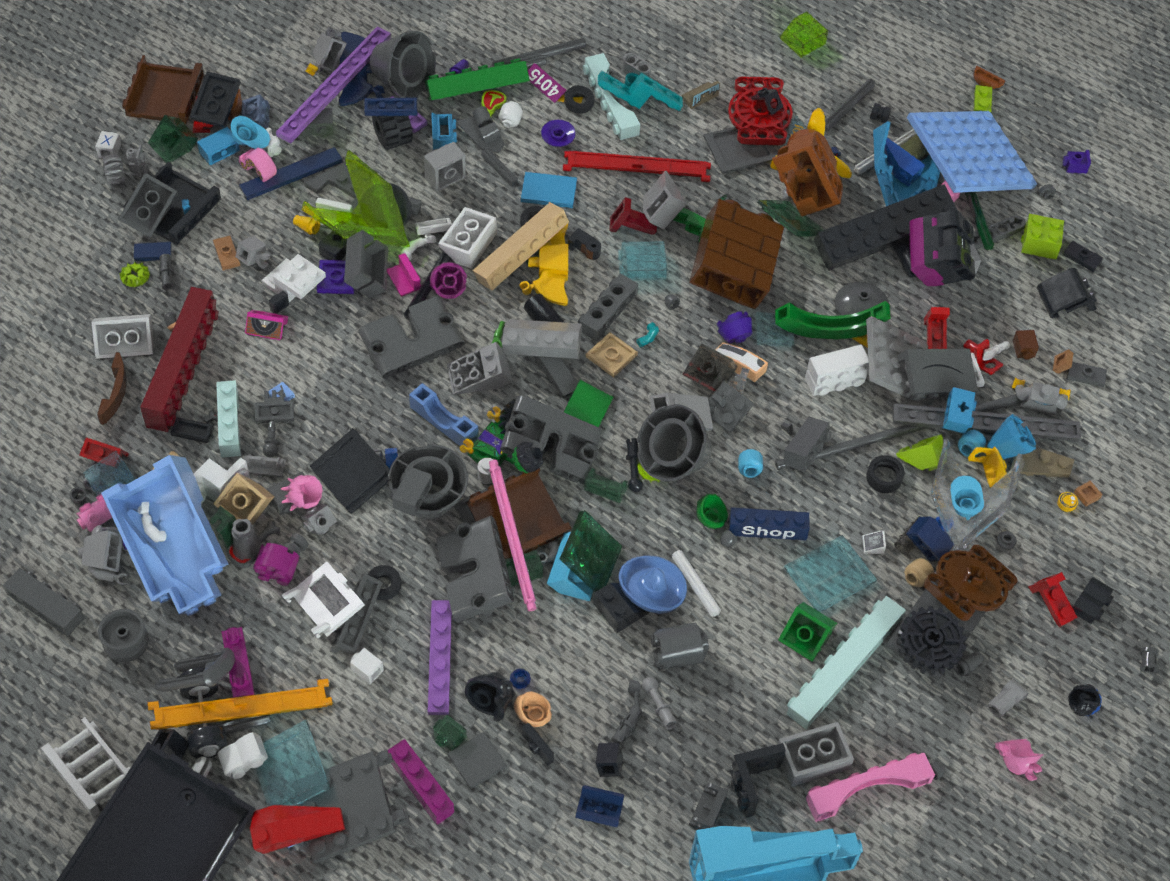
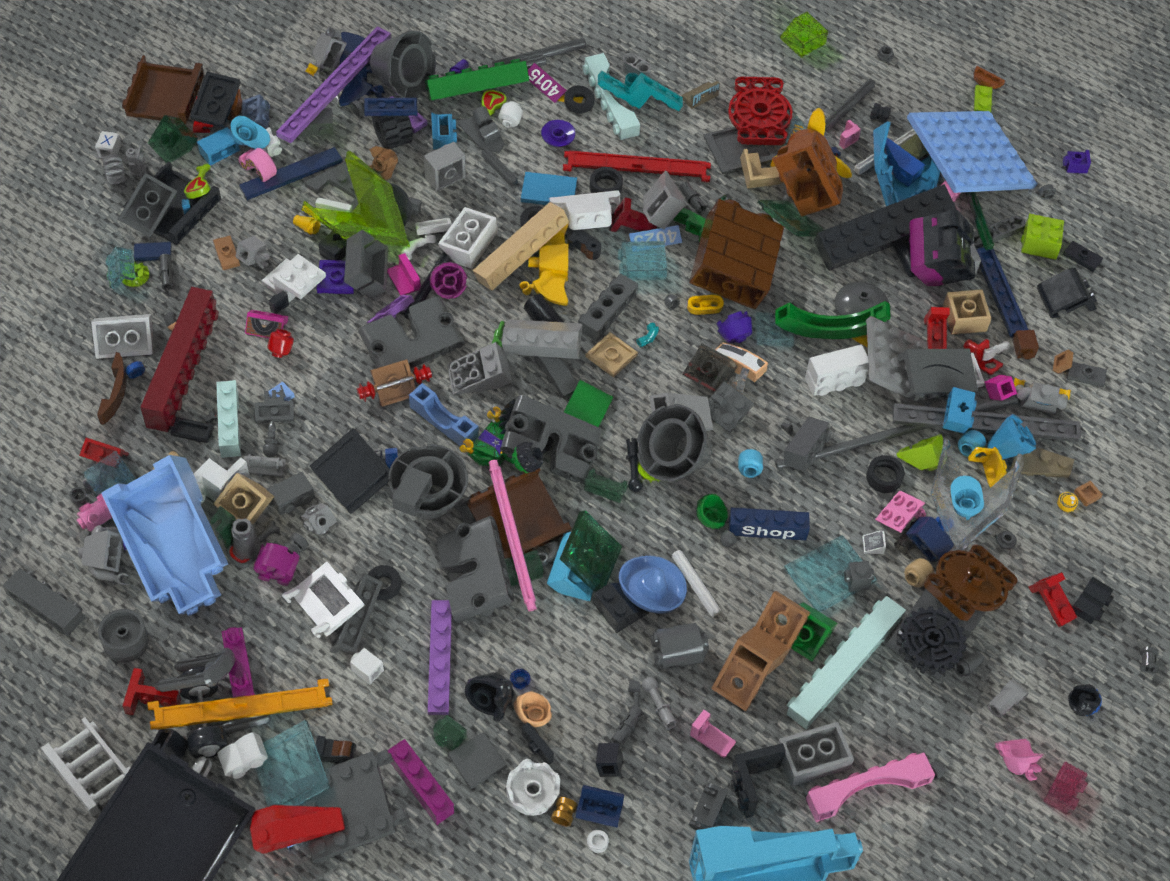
(120, 266): none -> clear light blue bracket
(135, 369): none -> blue tile
(138, 691): none -> red bracket
(148, 526): white arm -> none
(198, 186): none -> lime piece
(280, 343): none -> red head
(303, 492): bright pink hair -> none
(335, 750): none -> black leg
(358, 106): none -> dark grey wheel
(383, 161): none -> medium nougat brick
(393, 382): none -> medium nougat plate
(396, 306): none -> medium lavender hinge
(483, 471): white brick -> none
(536, 774): none -> white plate
(564, 811): none -> pearl gold wheel
(588, 210): none -> white brick
(597, 841): none -> white tile
(605, 173): none -> black tyre
(670, 235): none -> light blue sticker
(692, 197): none -> dark grey pin
(704, 304): none -> yellow plate
(711, 736): none -> bright pink bracket
(754, 174): none -> tan panel
(760, 650): none -> medium nougat bracket
(767, 95): black bracket -> none
(850, 134): none -> bright pink bracket
(858, 576): none -> dark grey brick
(885, 53): none -> dark grey plate
(901, 511): none -> bright pink hinge
(967, 312): none -> tan brick
(1000, 387): none -> dark pink brick
(1001, 291): none -> dark blue plate
(1066, 787): none -> clear pink brick

